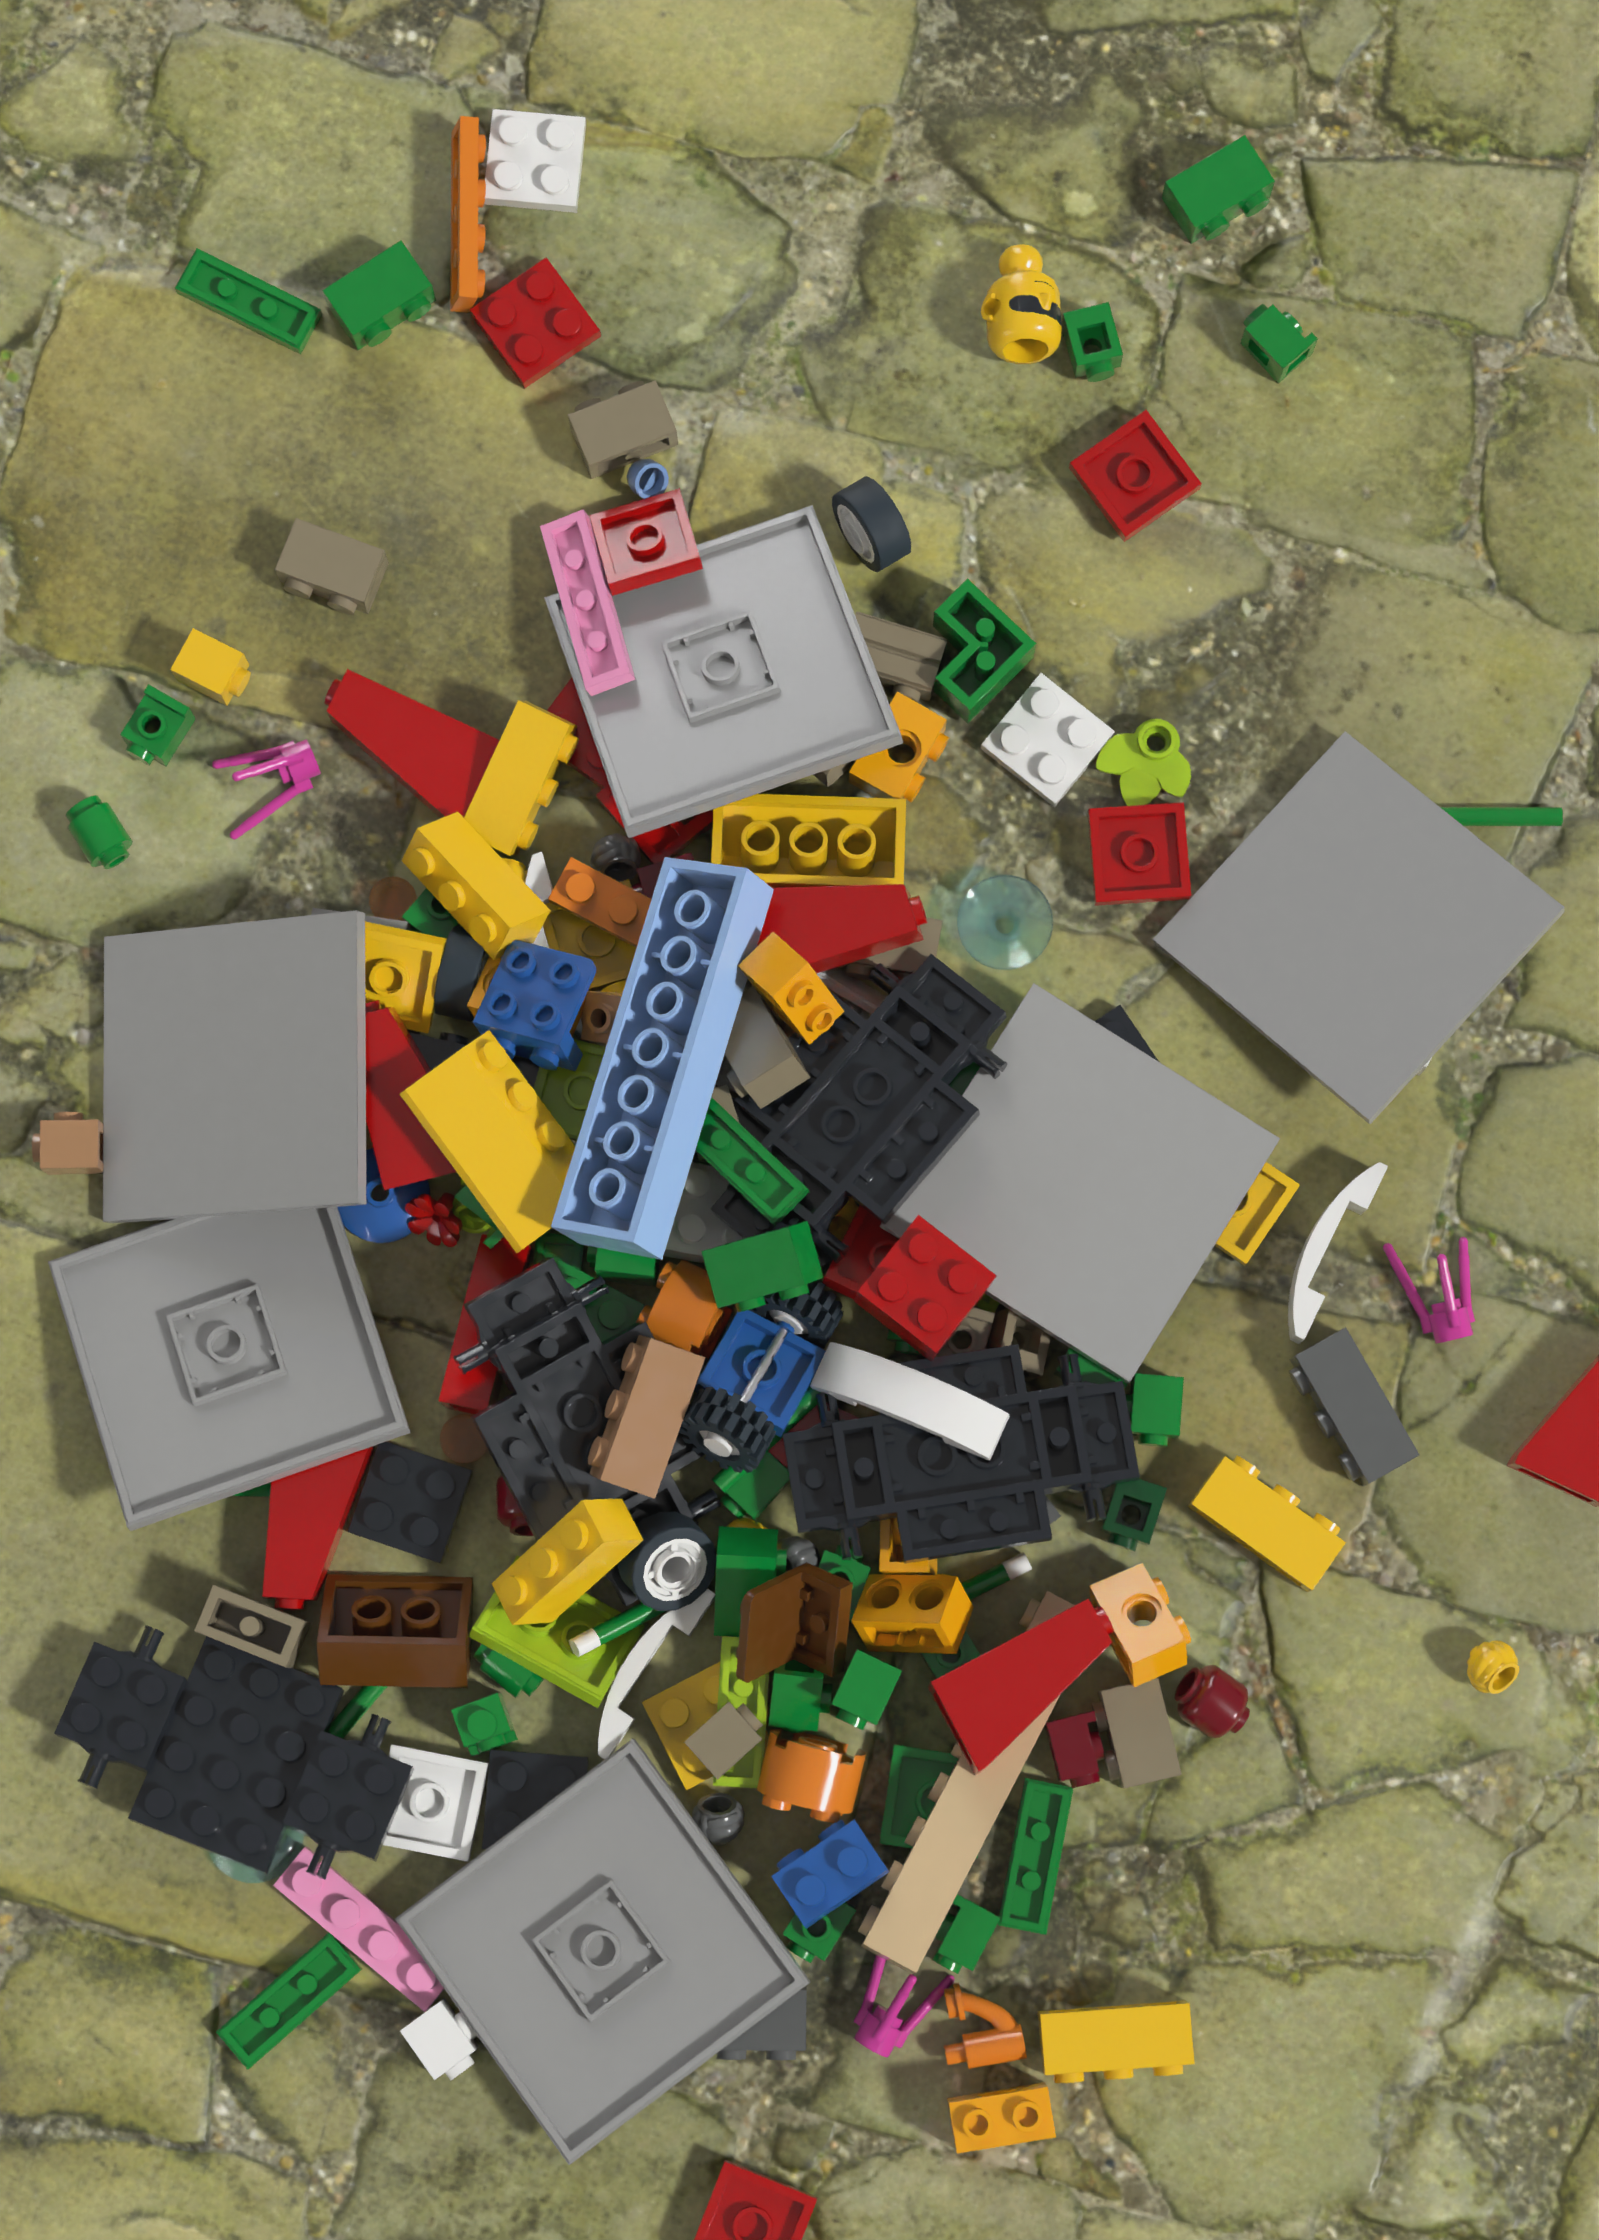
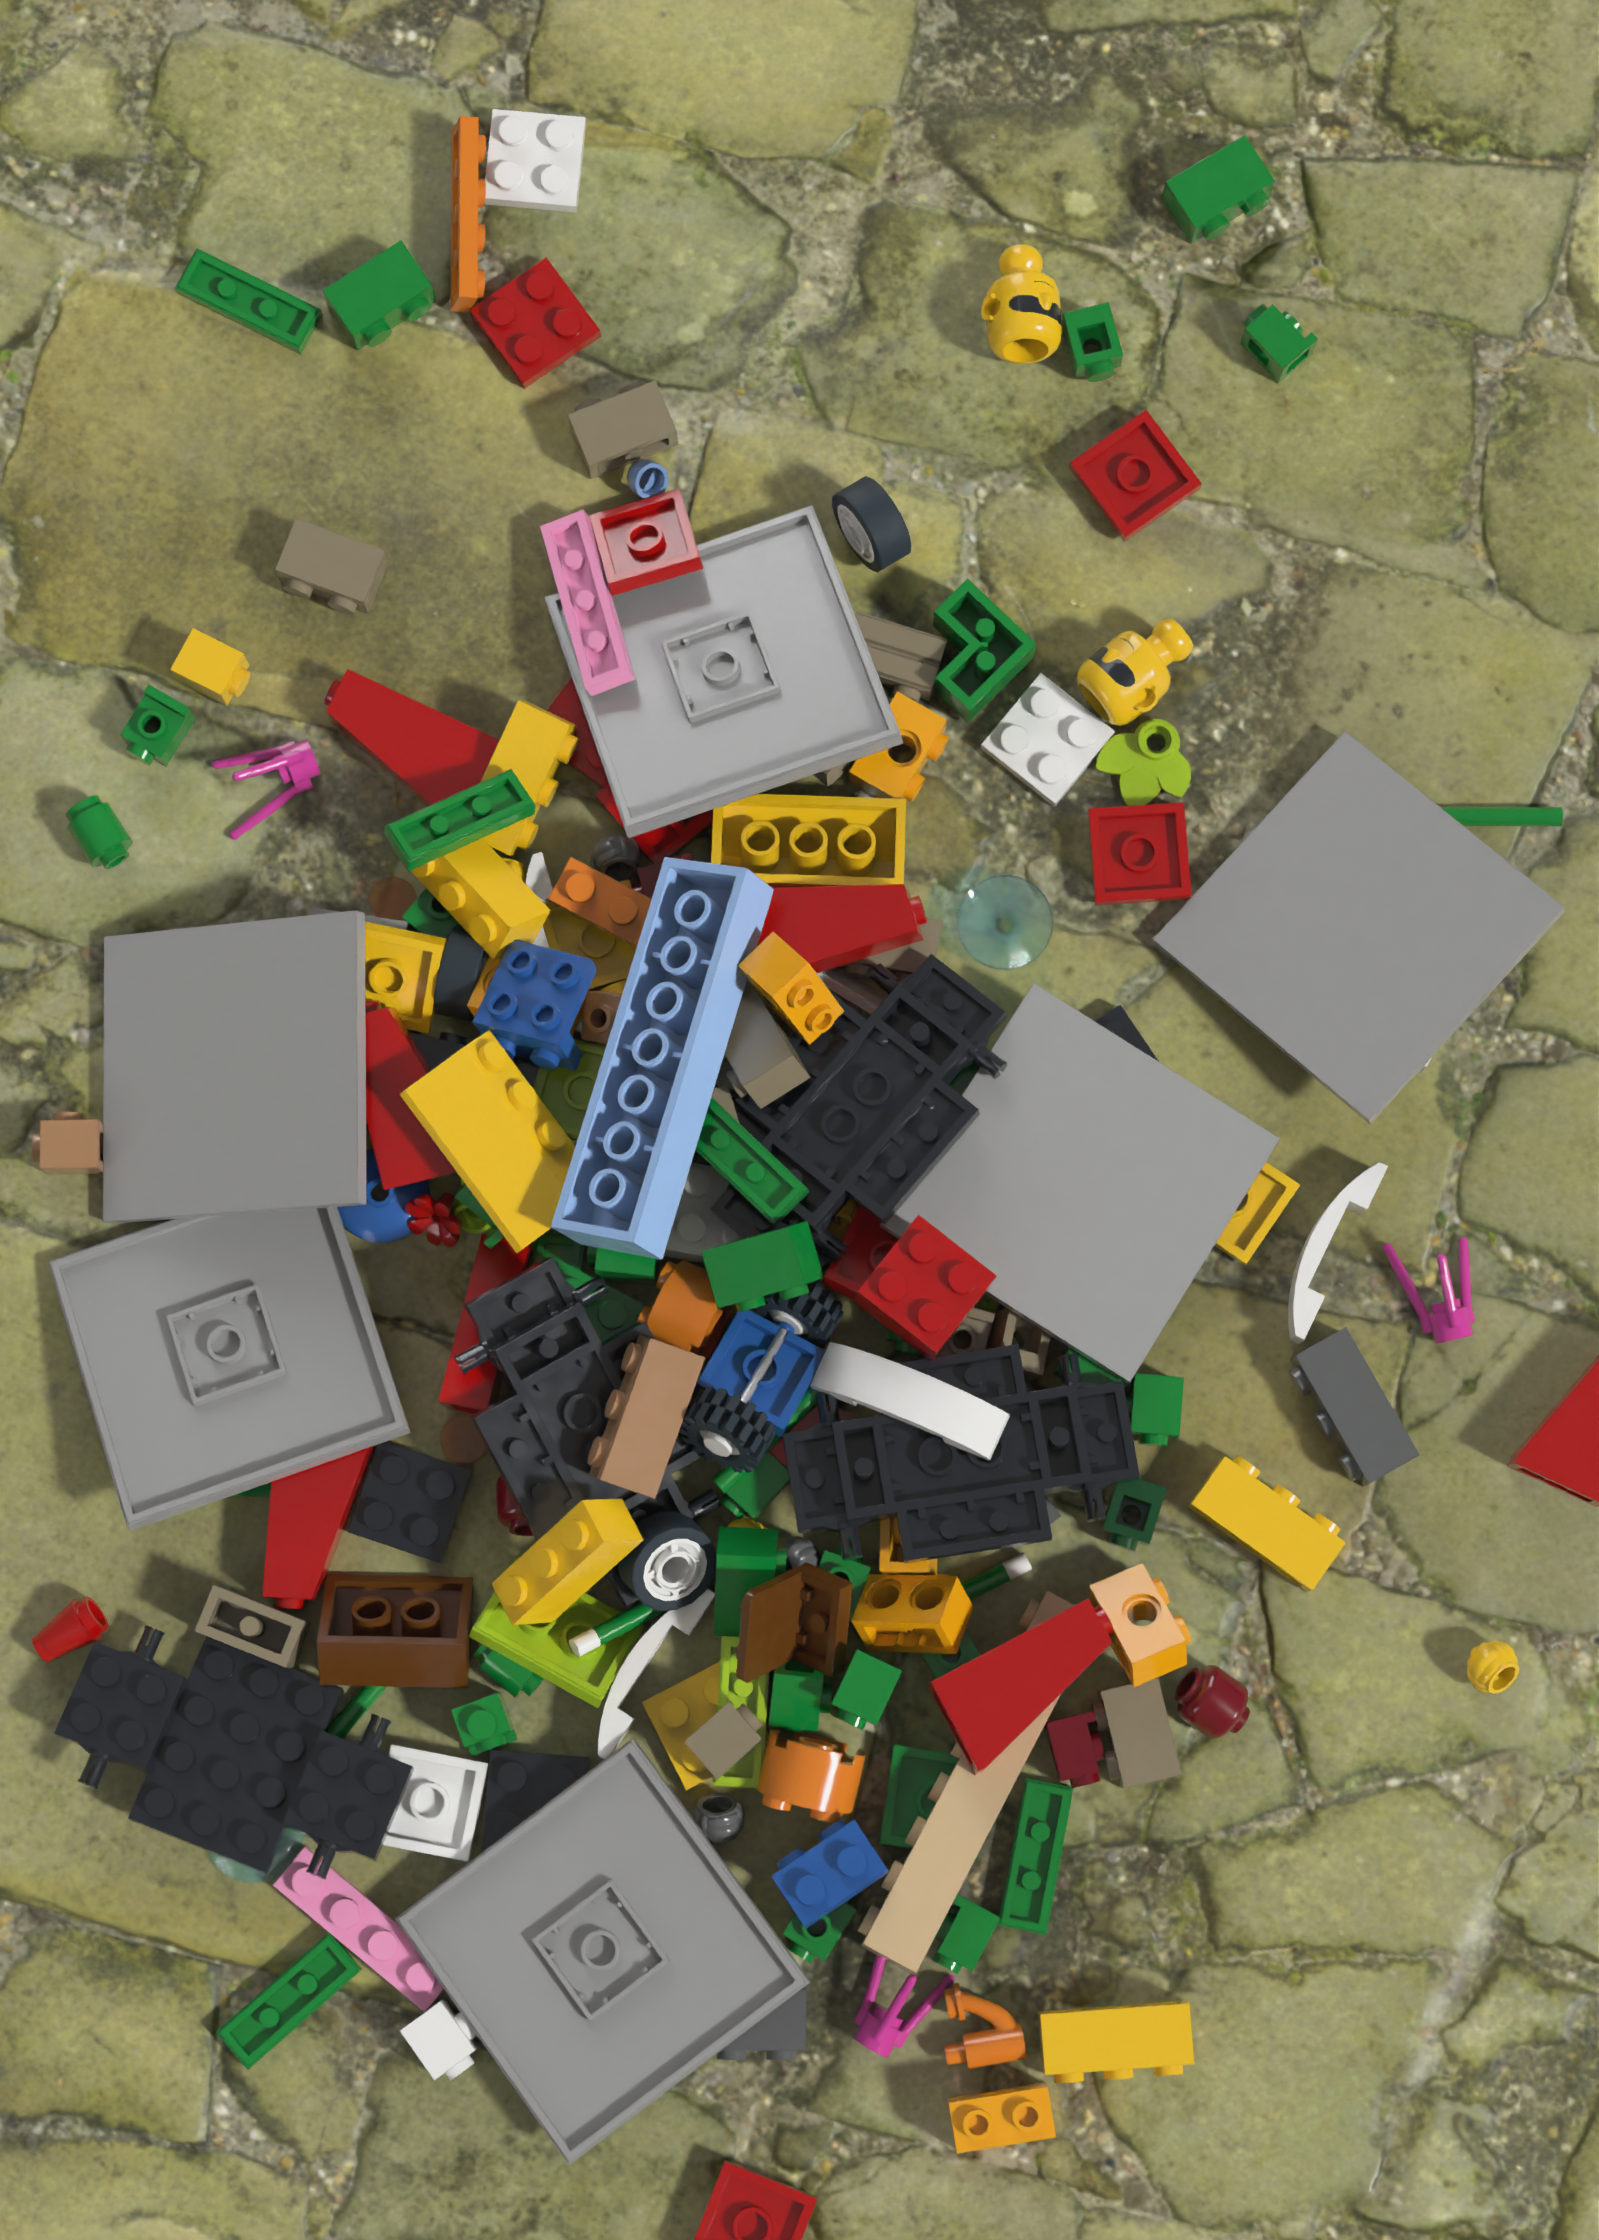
(71, 1629): none -> red cone
(459, 820): none -> green tile
(1132, 672): none -> yellow piece

